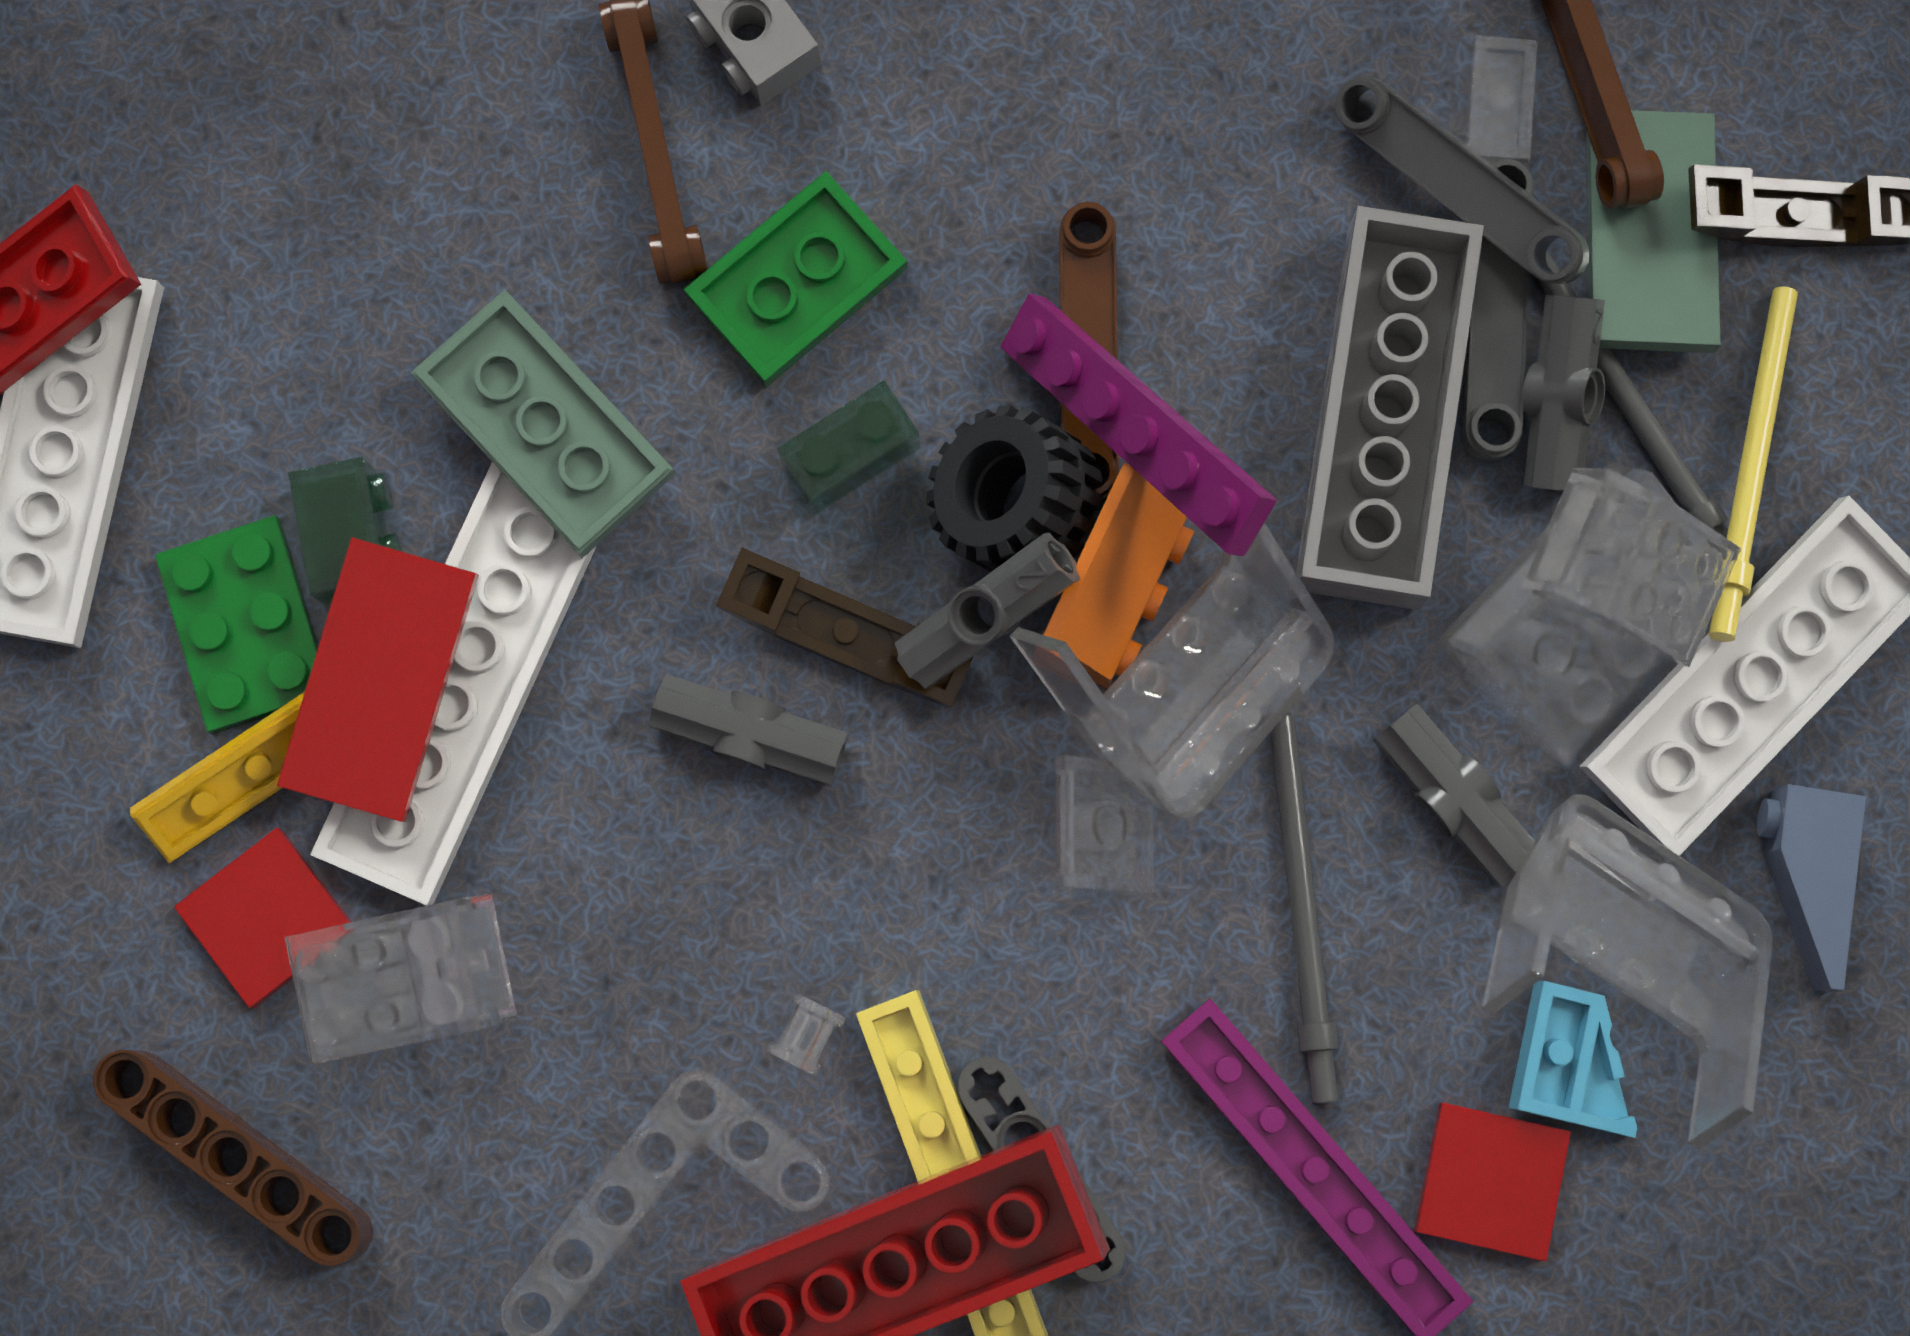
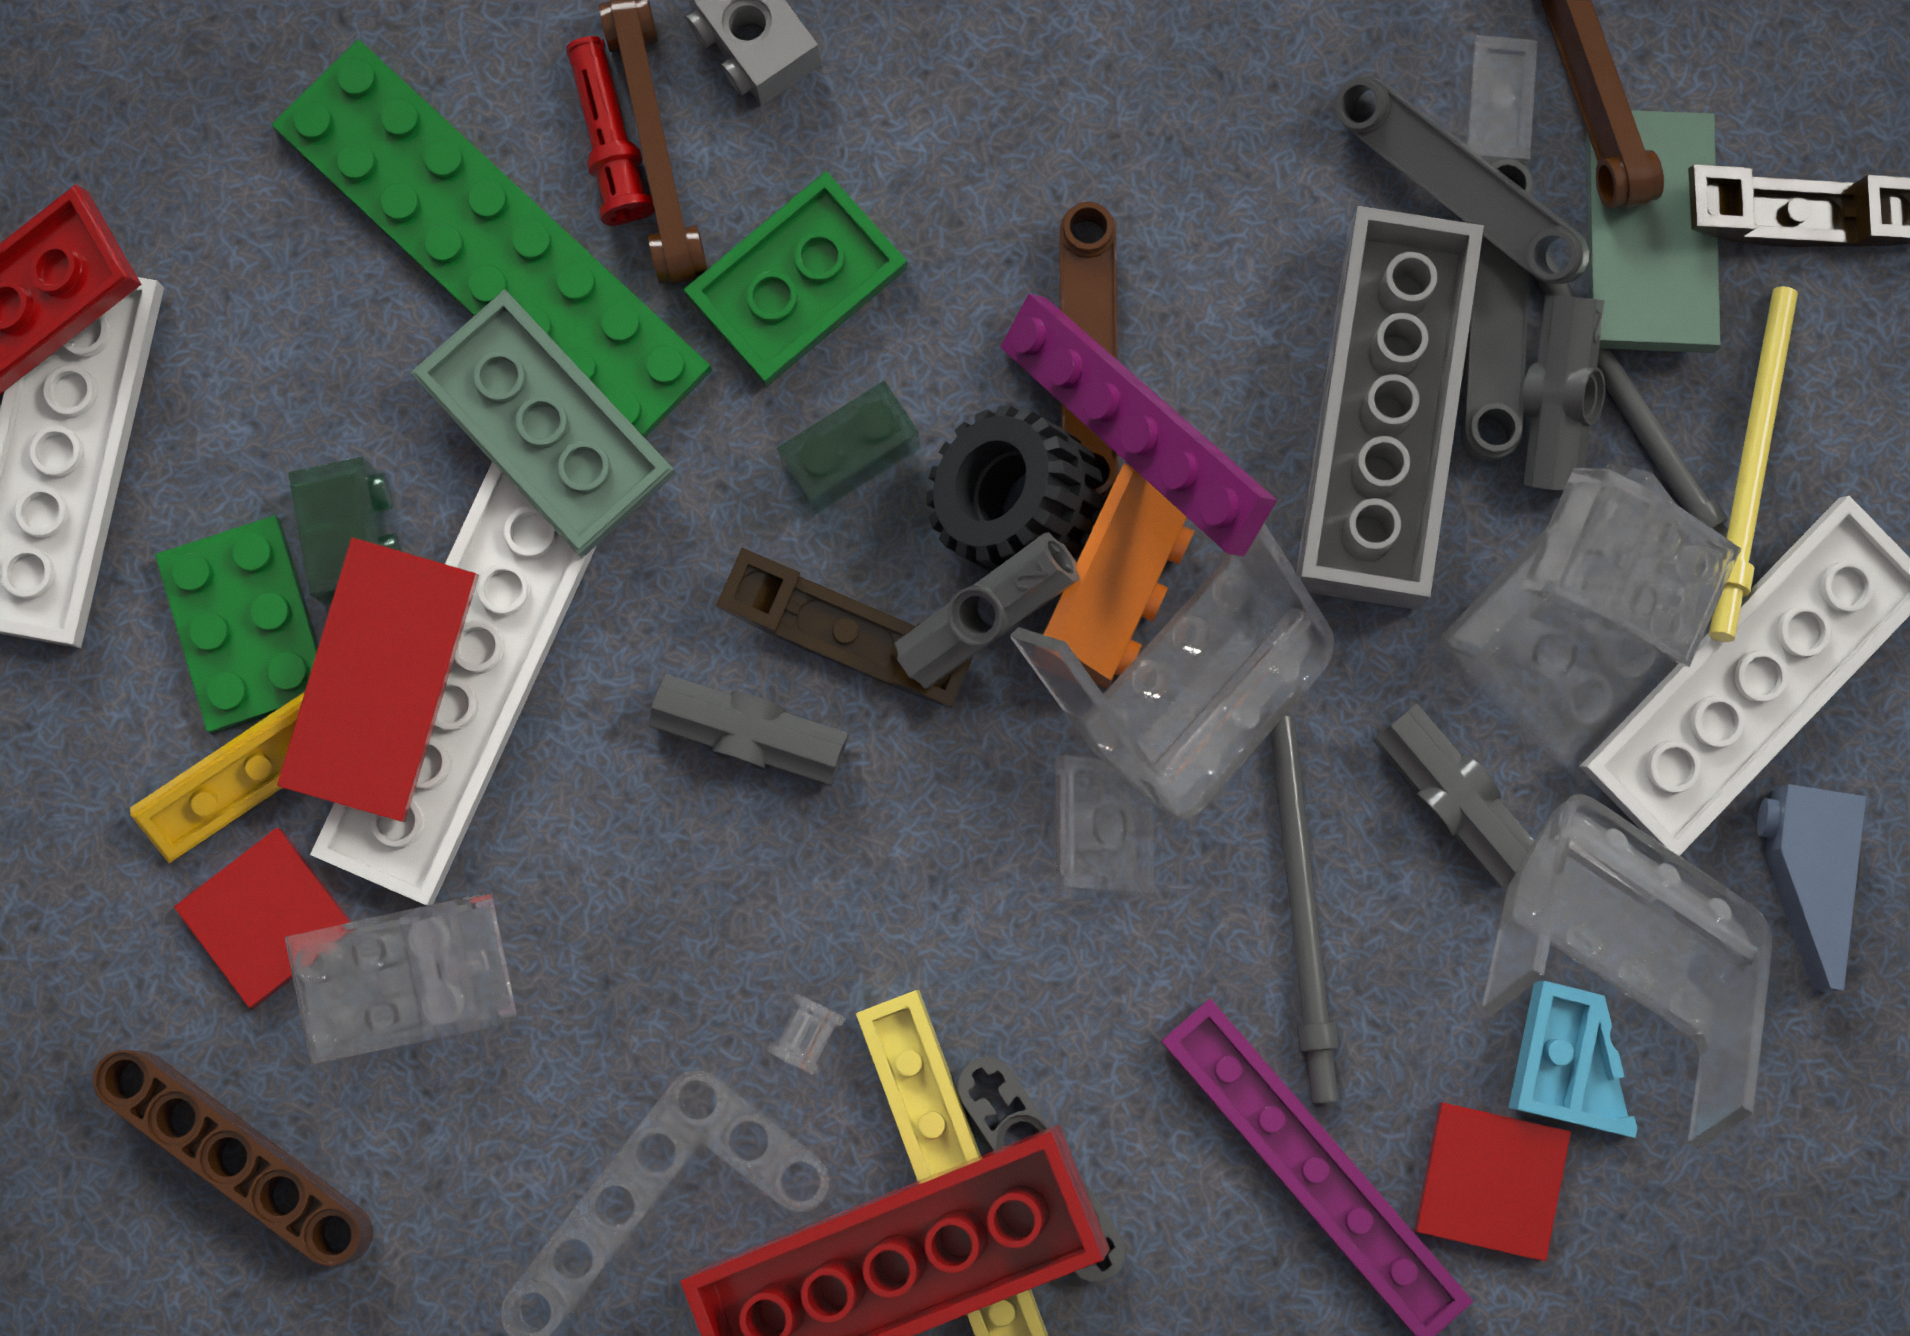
(483, 232): none -> green plate
(612, 157): none -> red pin

